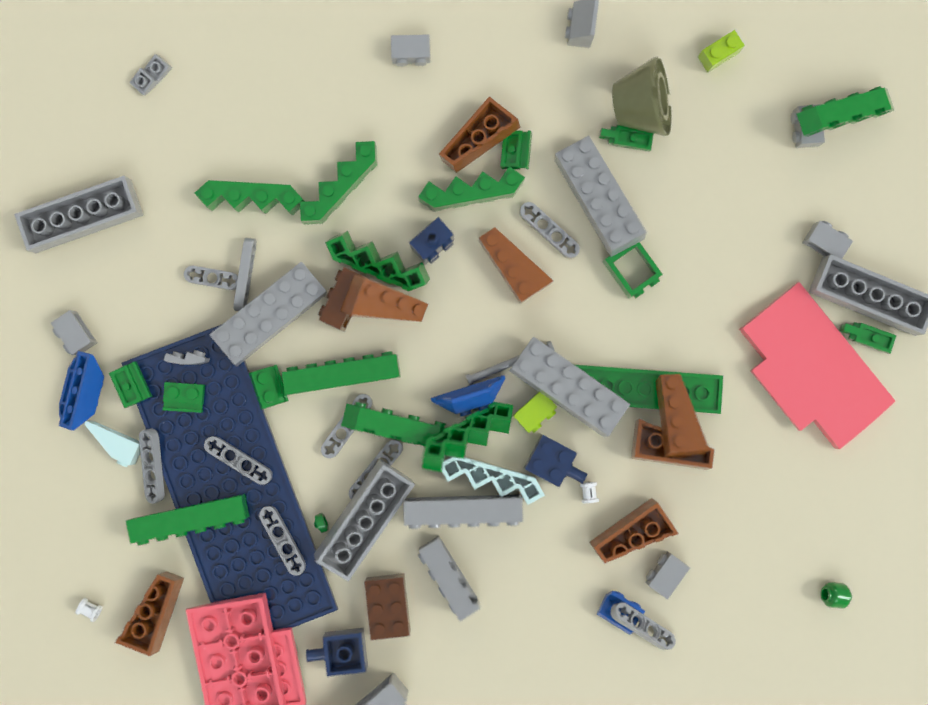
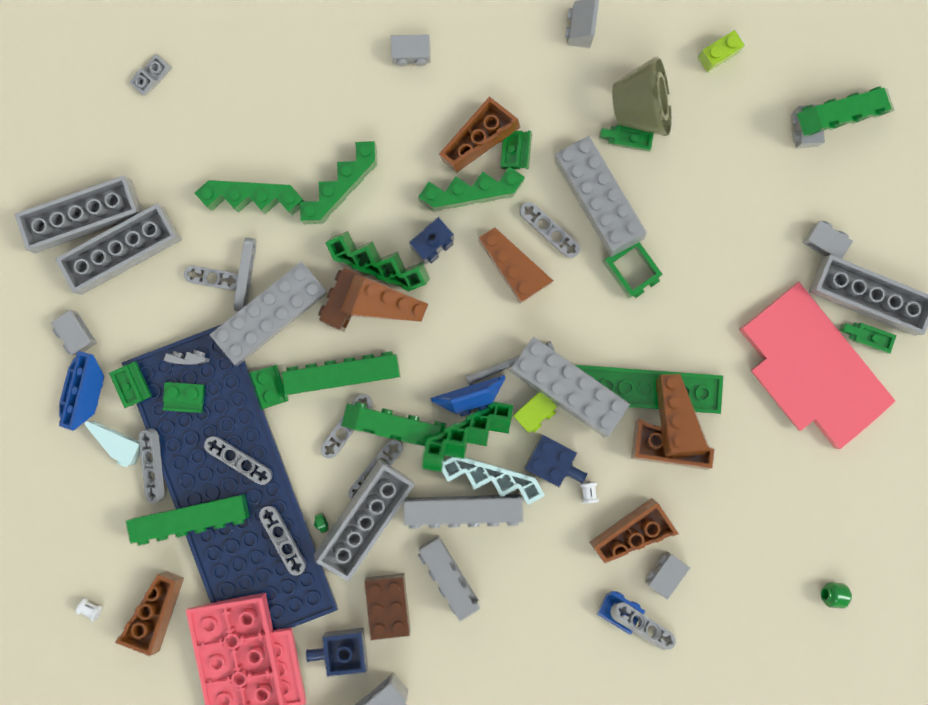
(118, 249): none -> light grey brick

